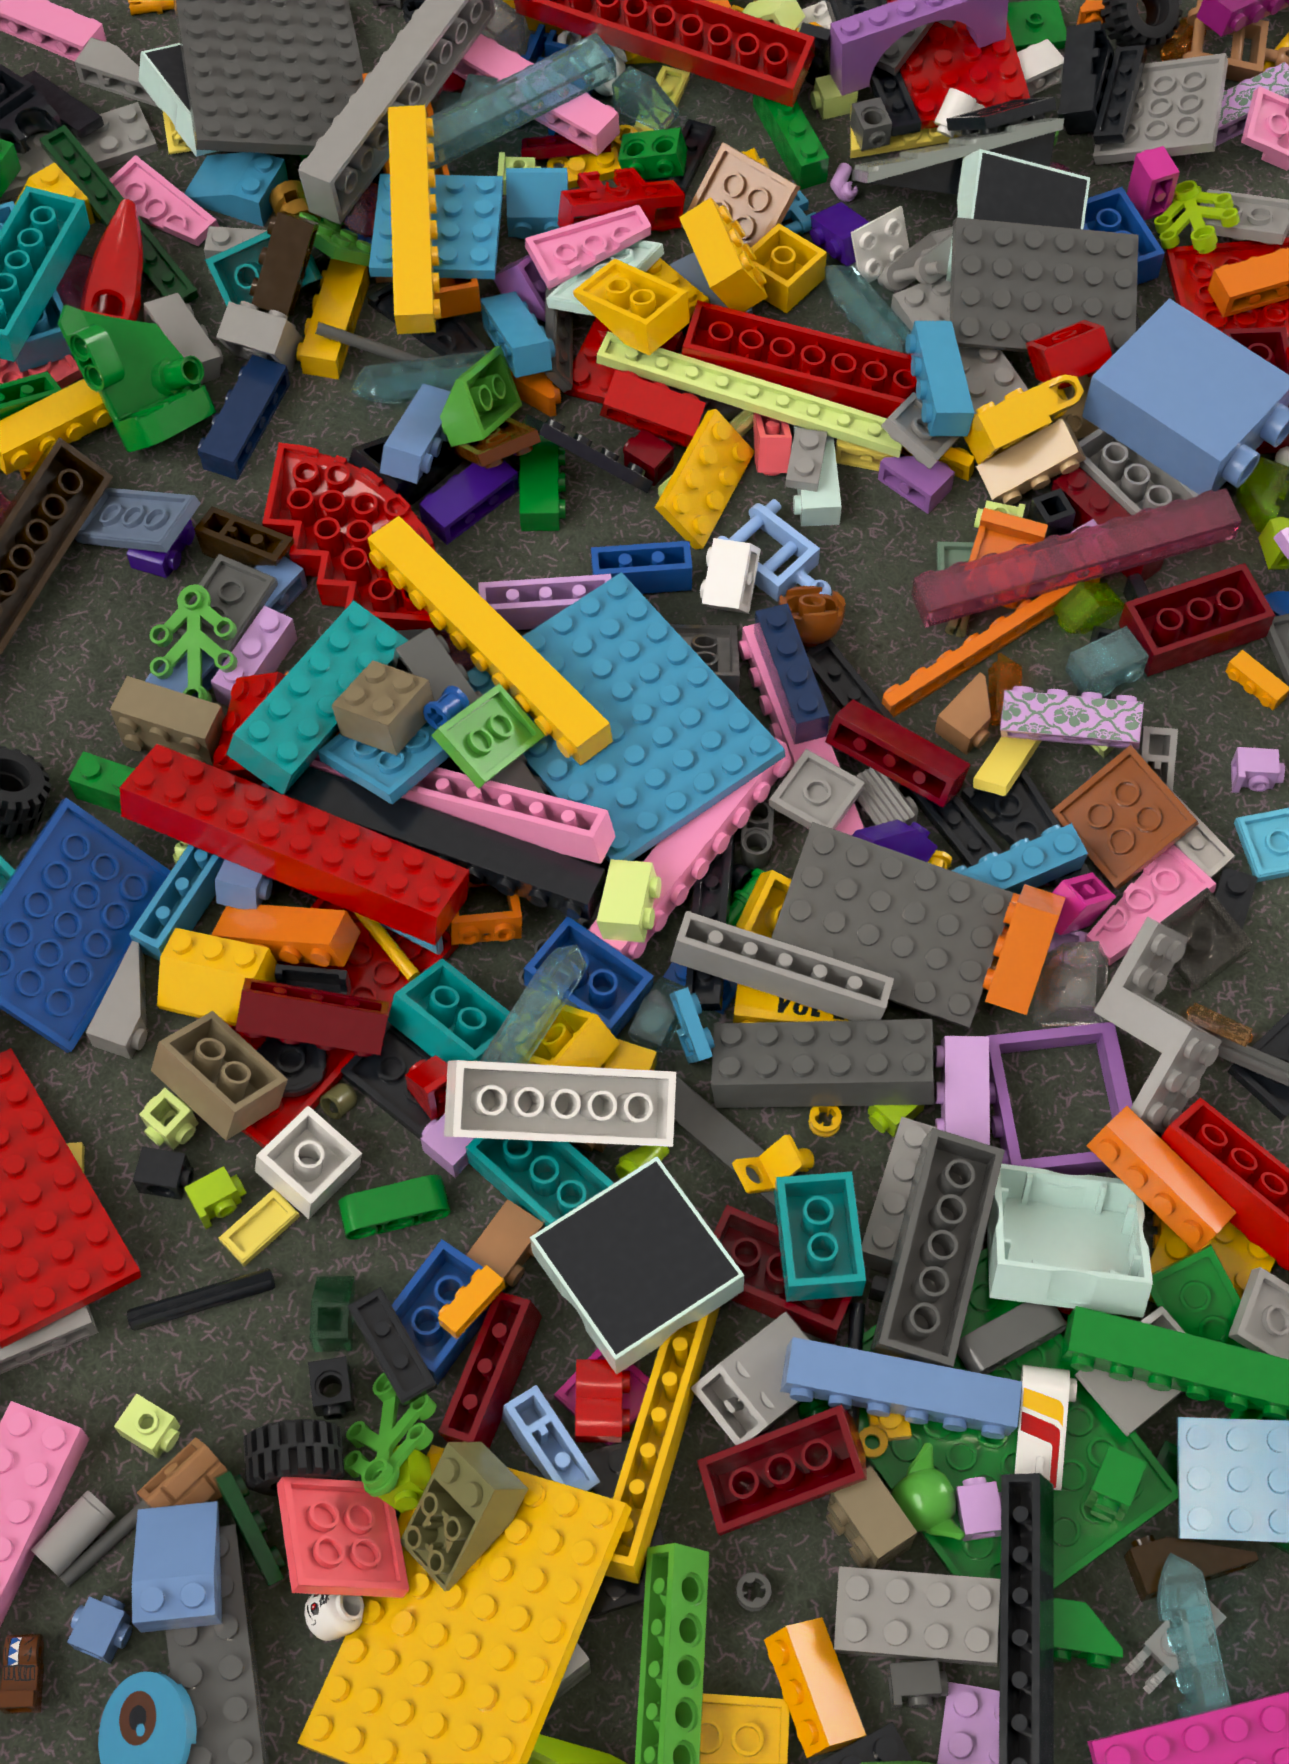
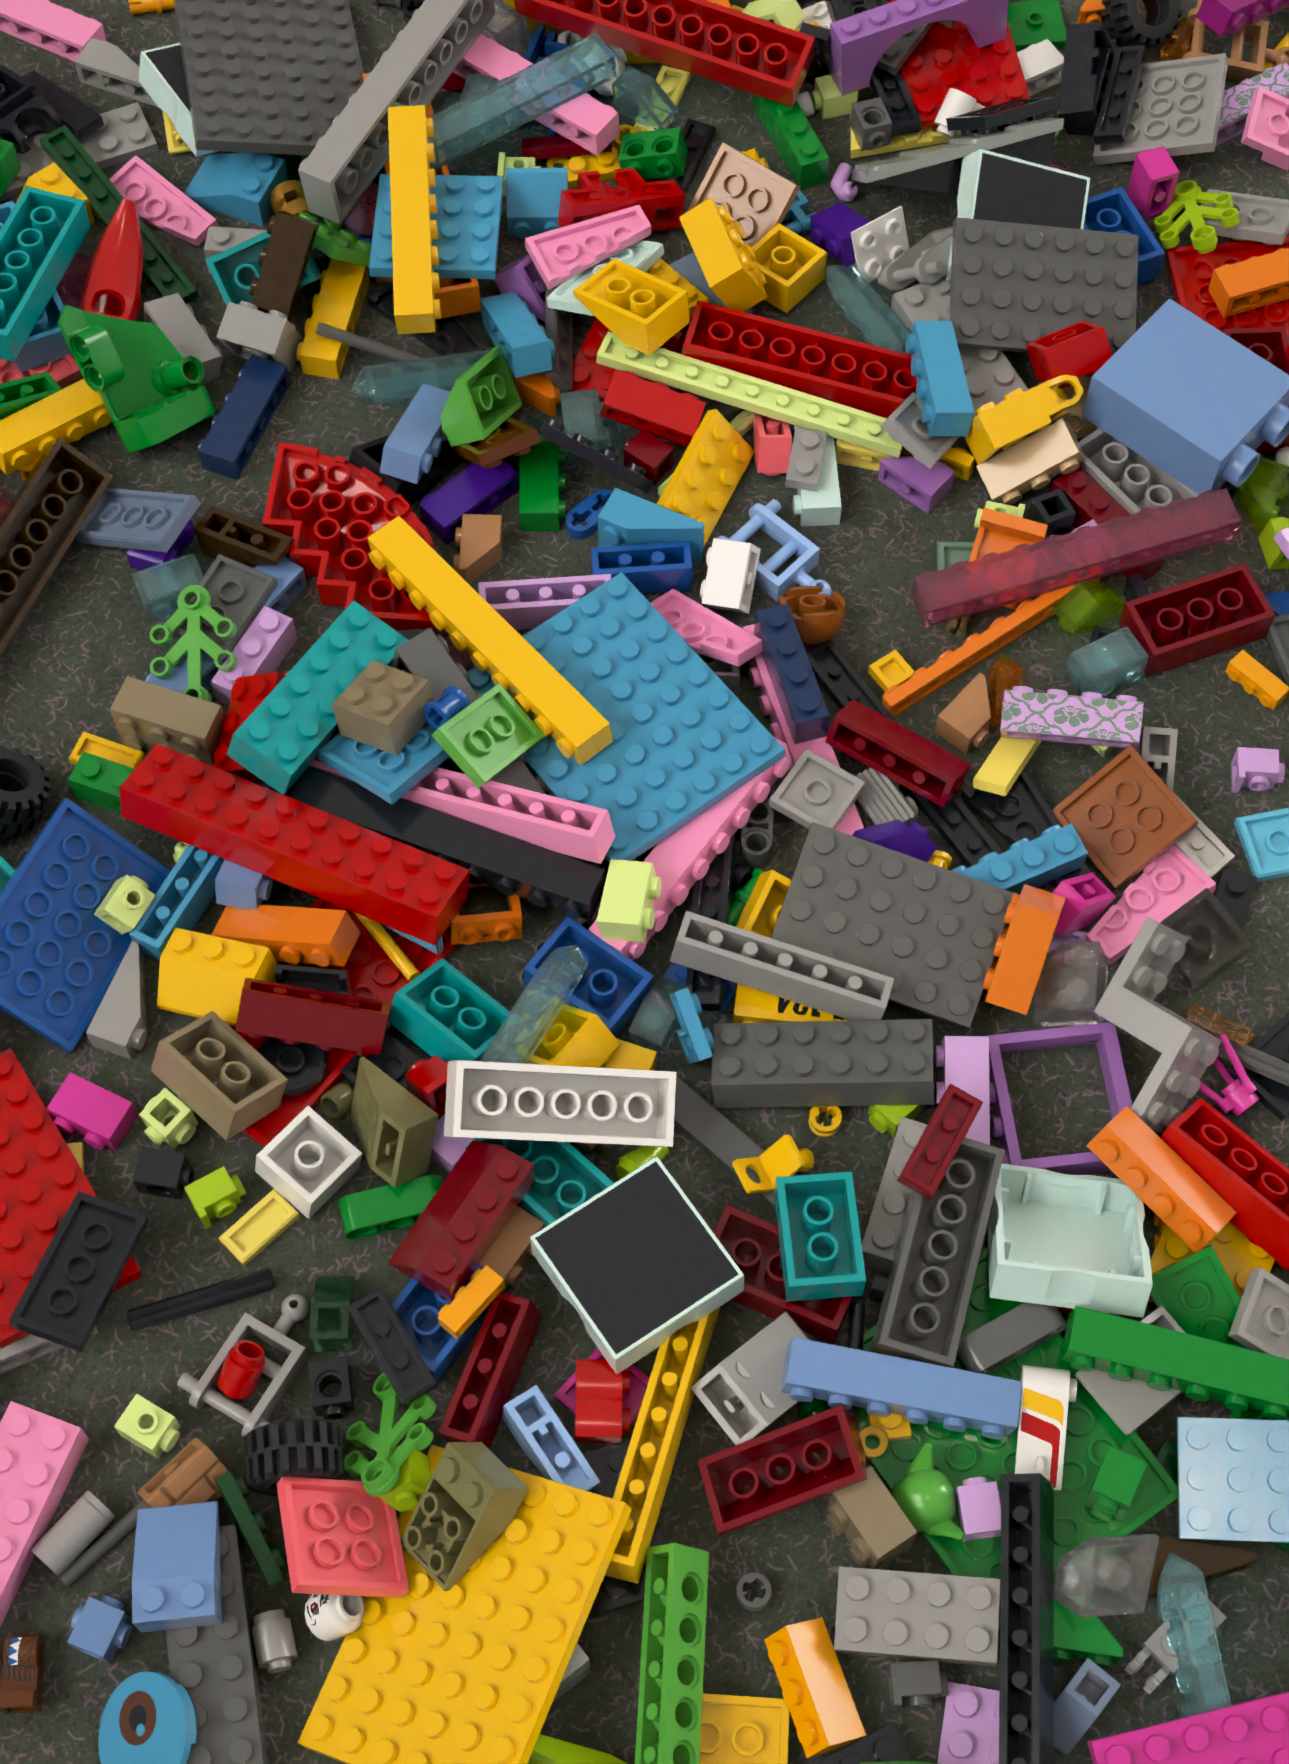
(79, 1271): none -> black plate
(92, 1113): none -> dark pink brick
(106, 749): none -> yellow tile
(125, 903): none -> yellowish green brick
(162, 584): none -> clear light blue brick
(204, 1391): none -> light grey piece
(241, 1369): none -> red brick
(274, 1641): none -> light grey brick
(391, 1126): none -> olive slope
(464, 1218): none -> dark red slope
(479, 545): none -> medium nougat slope
(581, 415): none -> clear light blue brick
(588, 511): none -> blue beam
(638, 521): none -> dark azure slope
(707, 631): none -> bright pink wing
(805, 103): none -> white hinge
(890, 670): none -> yellow plate
(940, 1141): none -> dark red tile
(1081, 1704): none -> sand blue slope
(1107, 1575): none -> clear slope
(1238, 1094): none -> dark pink plant

